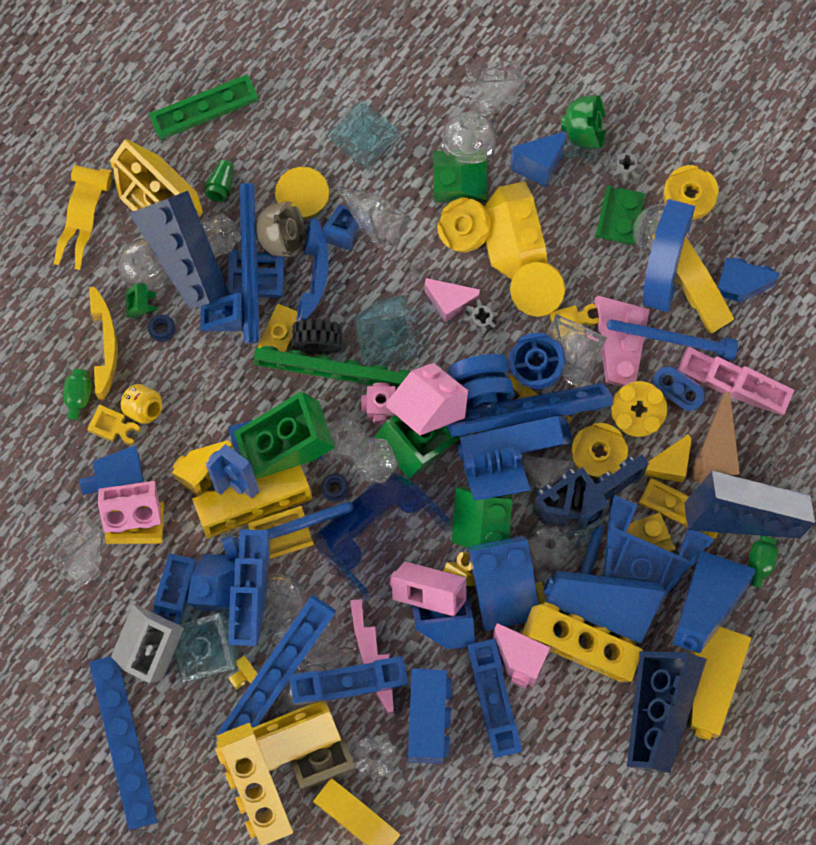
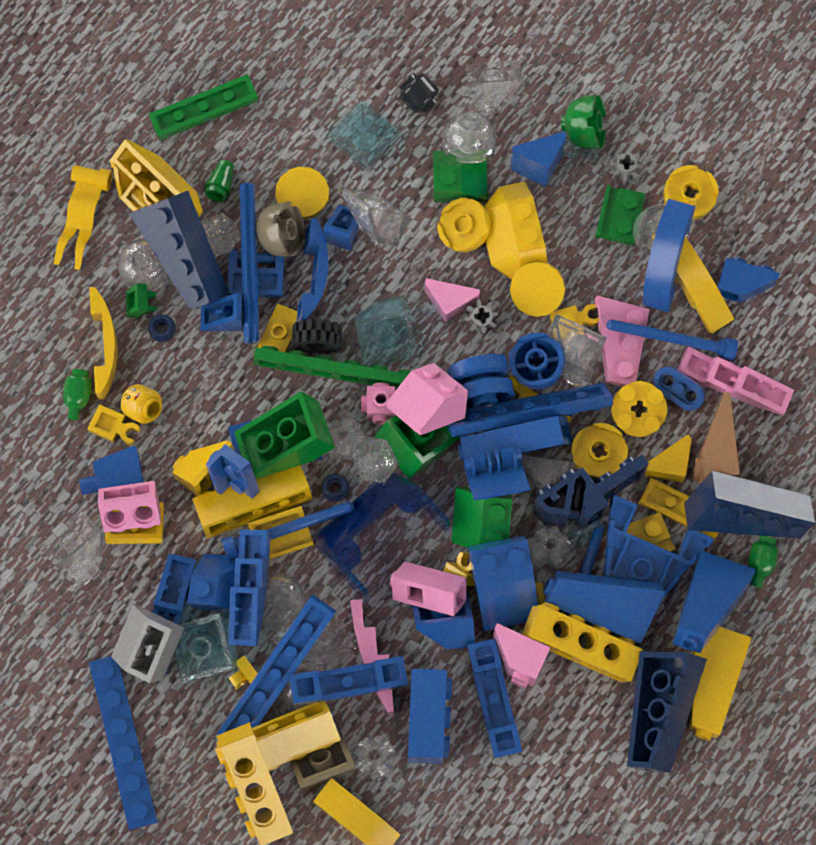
(419, 93): none -> black head

